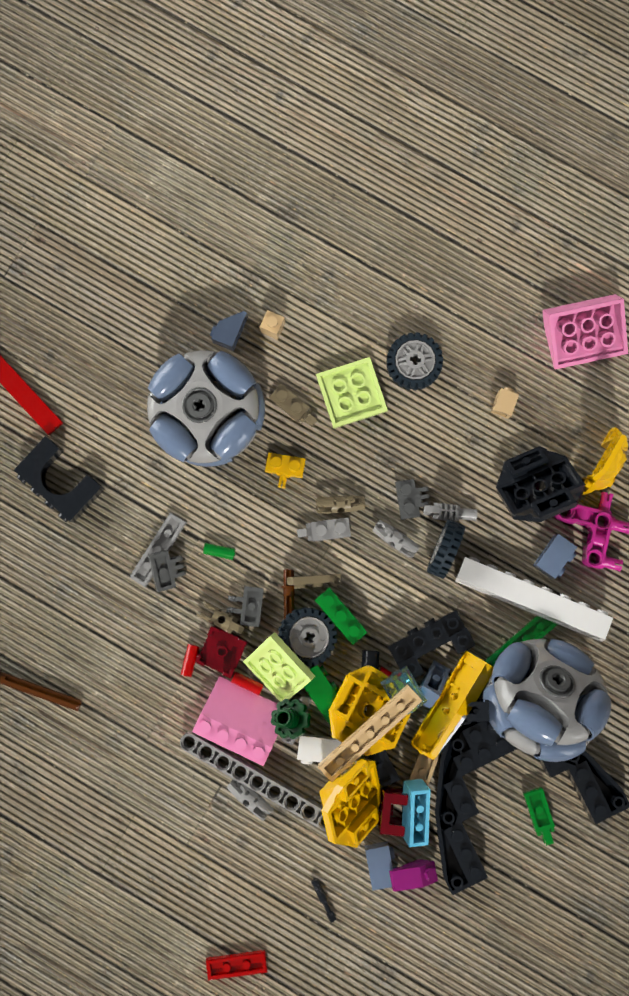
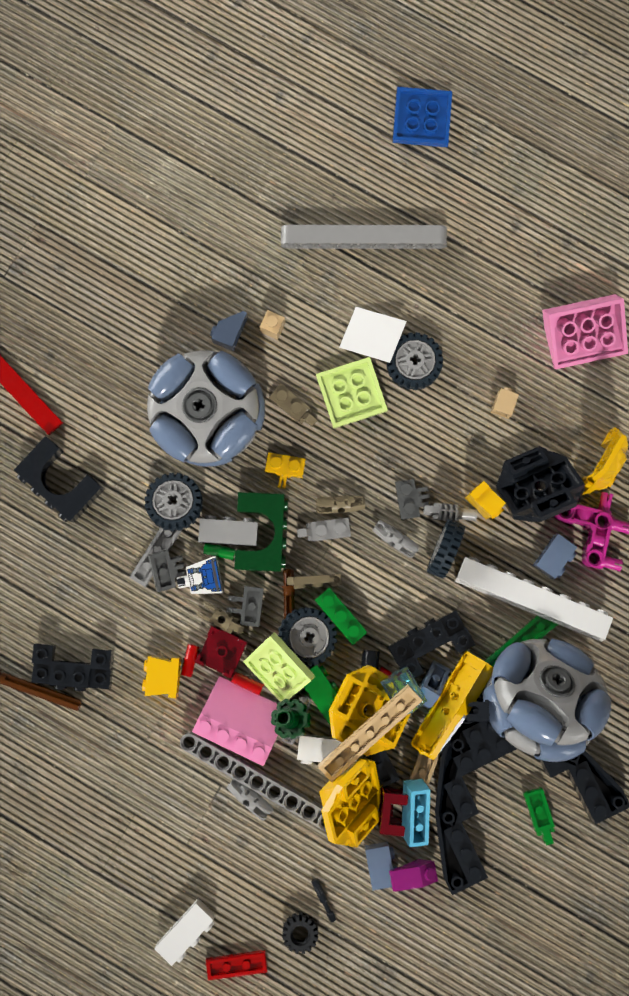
(69, 673): none -> black bracket
(162, 676): none -> yellow hips
(167, 514): none -> wheel
(185, 932): none -> white brick
(202, 577): none -> torso
(228, 531): none -> light grey brick
(271, 557): none -> dark green arch
(300, 945): none -> black tyre
(364, 236): none -> light grey beam
(373, 334): none -> white sticker
(422, 117): none -> blue plate
(485, 501): none -> yellow hips

